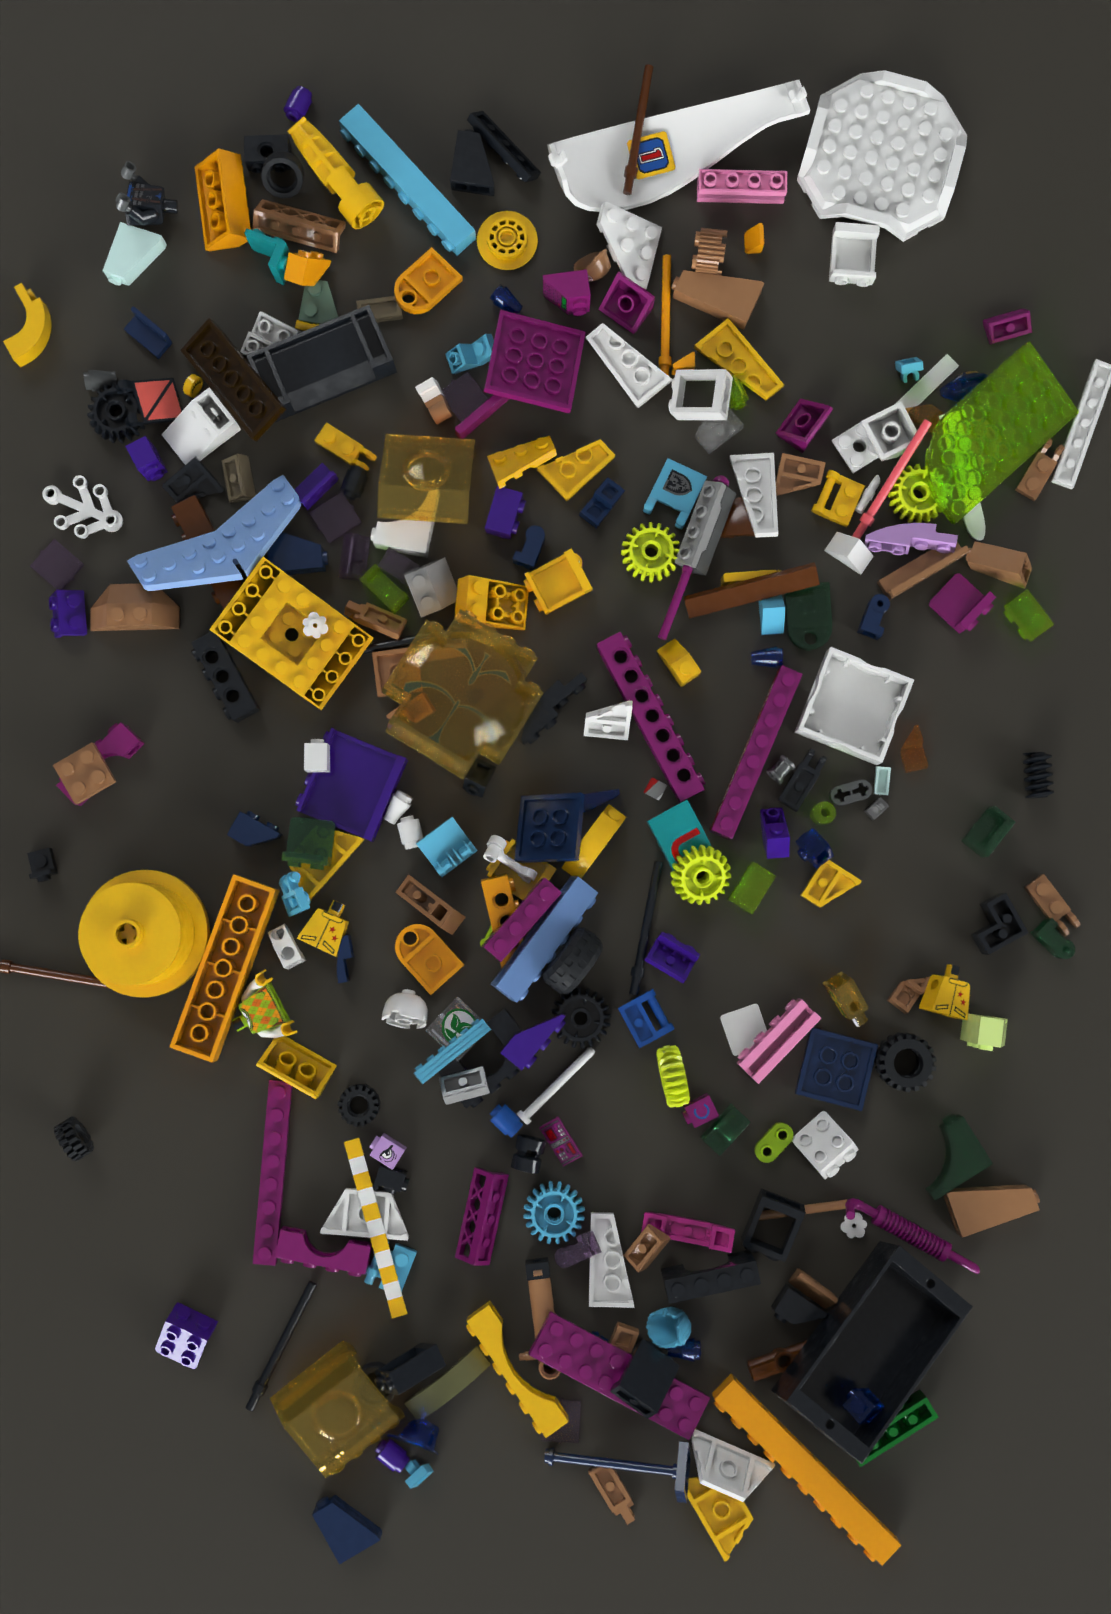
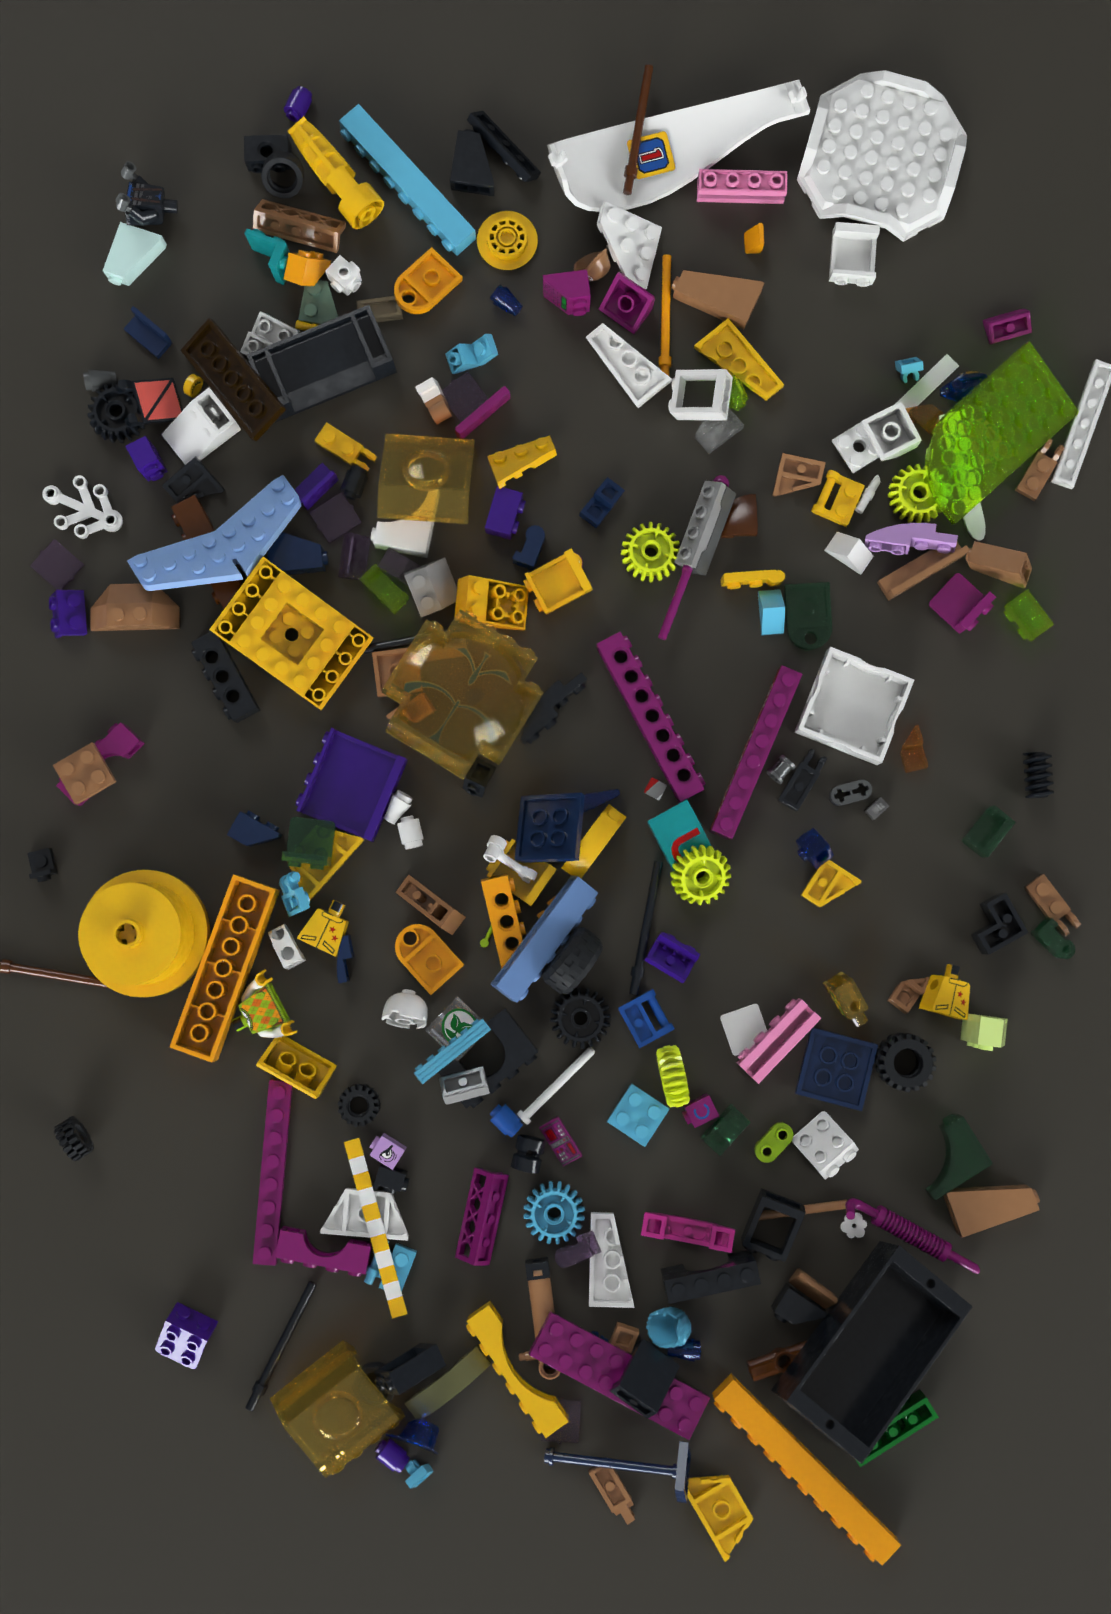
(35, 333): yellow arch -> none
(222, 200): light orange slope -> none
(238, 478): dark tan slope -> none
(317, 756): white brick -> none
(321, 628): white plant -> none
(344, 276): none -> white brick
(344, 1528): dark blue slope -> none
(376, 618): medium nougat hinge -> none
(446, 847): medium azure hinge -> none
(522, 919): magenta arch -> none
(526, 1043): dark purple slope -> none
(534, 361): magenta piece -> none
(575, 470): yellow wing -> none
(609, 722): white wing -> none
(638, 1115): none -> medium azure plate
(646, 1247): medium nougat slope -> none
(676, 488): medium azure flag -> none
(679, 662): yellow slope -> none
(685, 363): light orange slope -> none
(710, 251): medium nougat brick -> none
(727, 1466): white wing -> none
(751, 887): clear neon green panel -> none
(752, 590): reddish brown tile -> none
(758, 489): white wing -> none
(768, 657): clear blue cone -> none
(774, 833): dark purple slope -> none
(803, 423): magenta slope -> none
(816, 815): clear neon green brick -> none
(862, 1405): clear blue brick -> none
(868, 518): coral bar -> none
(872, 617): dark blue leg -> none
(882, 780): light aqua piece -> none

